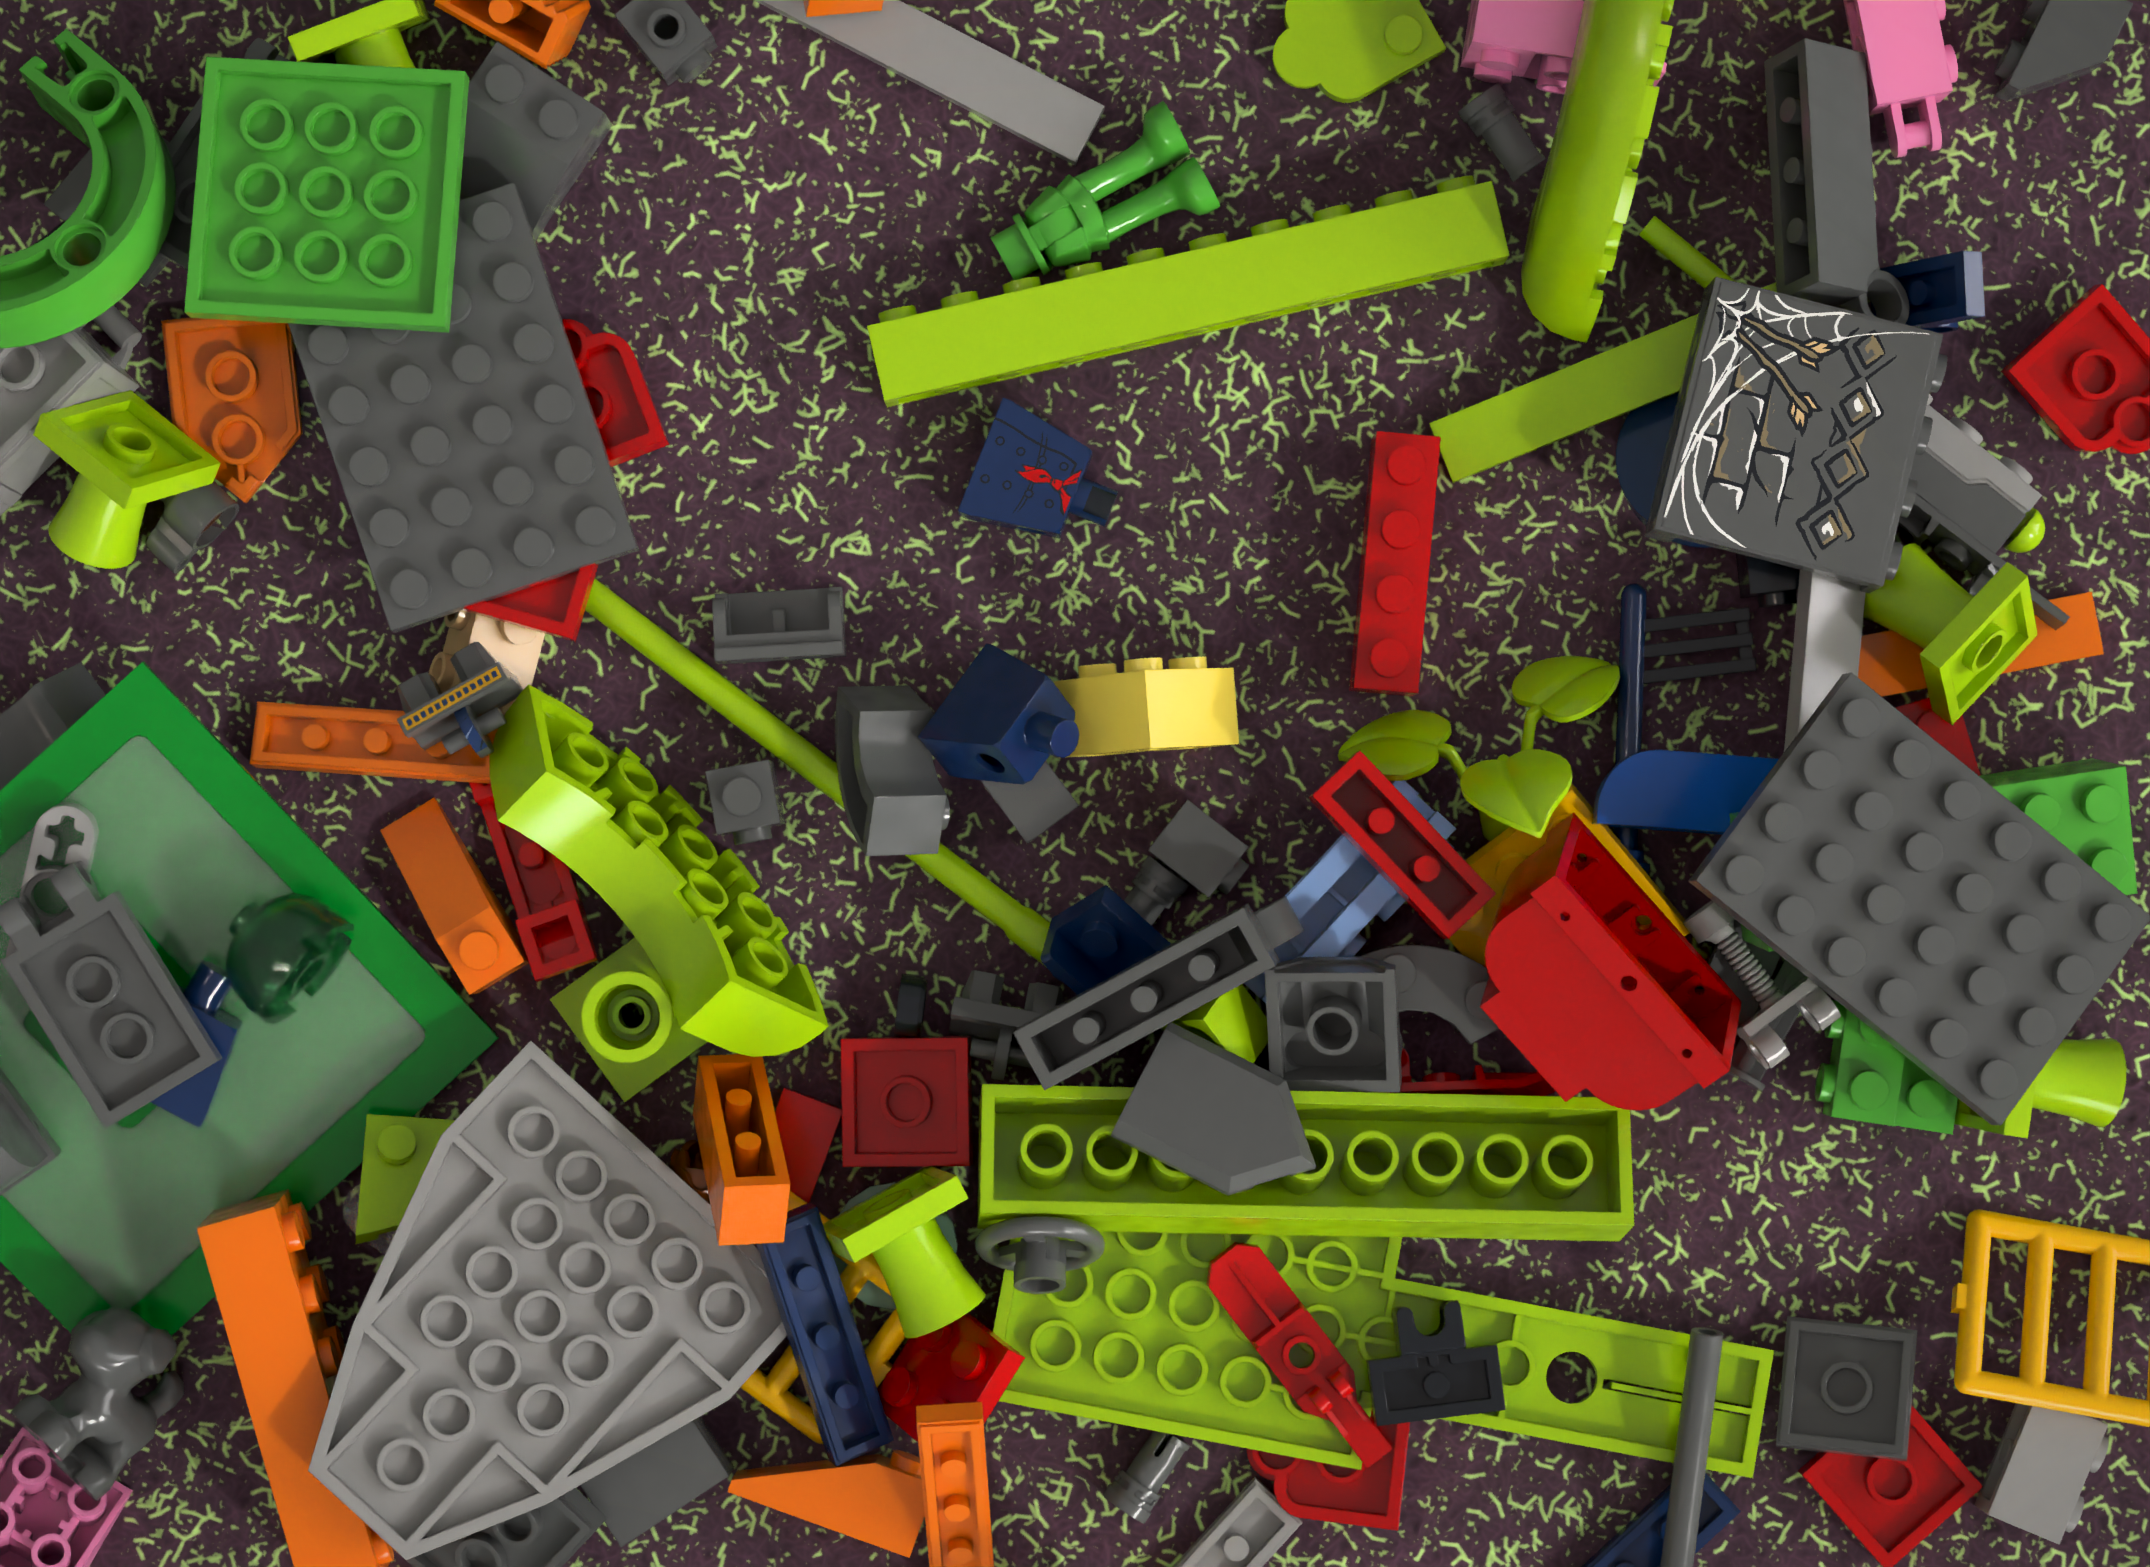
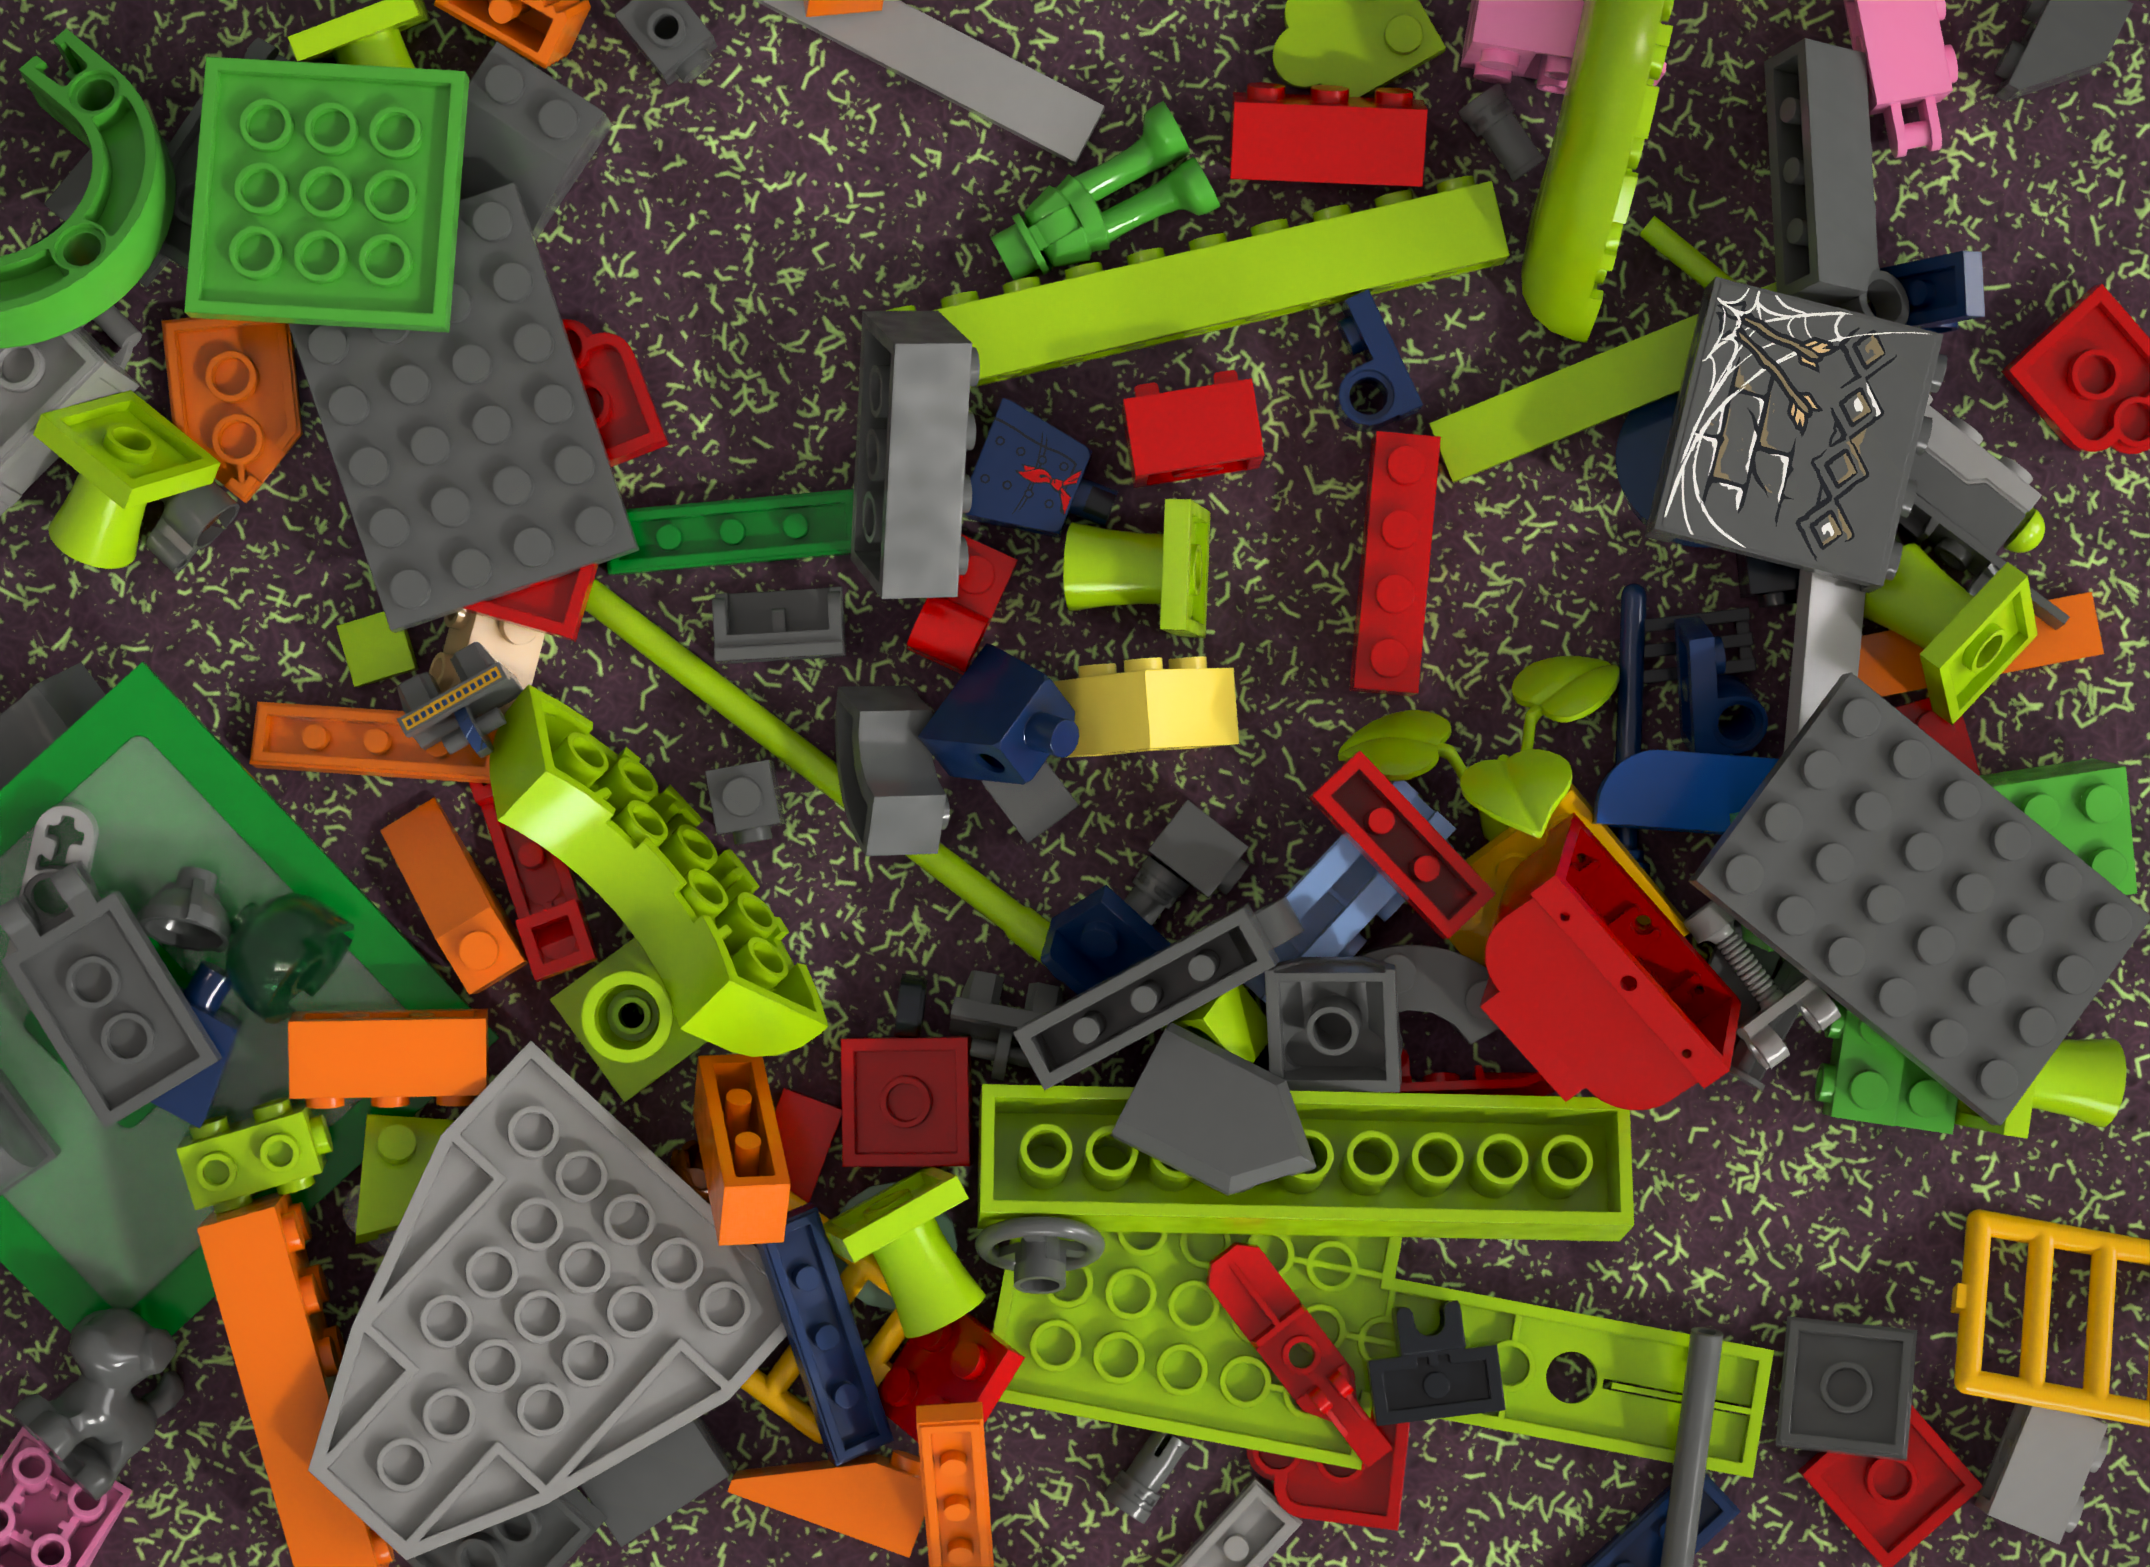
(188, 913): none -> dark grey piece
(273, 1149): none -> lime brick
(374, 650): none -> lime tile
(388, 1056): none -> orange brick
(738, 532): none -> green tile
(912, 454): none -> brick
(953, 627): none -> red plate
(1144, 568): none -> lime plant
(1192, 431): none -> red container
(1328, 136): none -> red brick
(1367, 333): none -> dark blue plate
(1707, 694): none -> dark blue plate

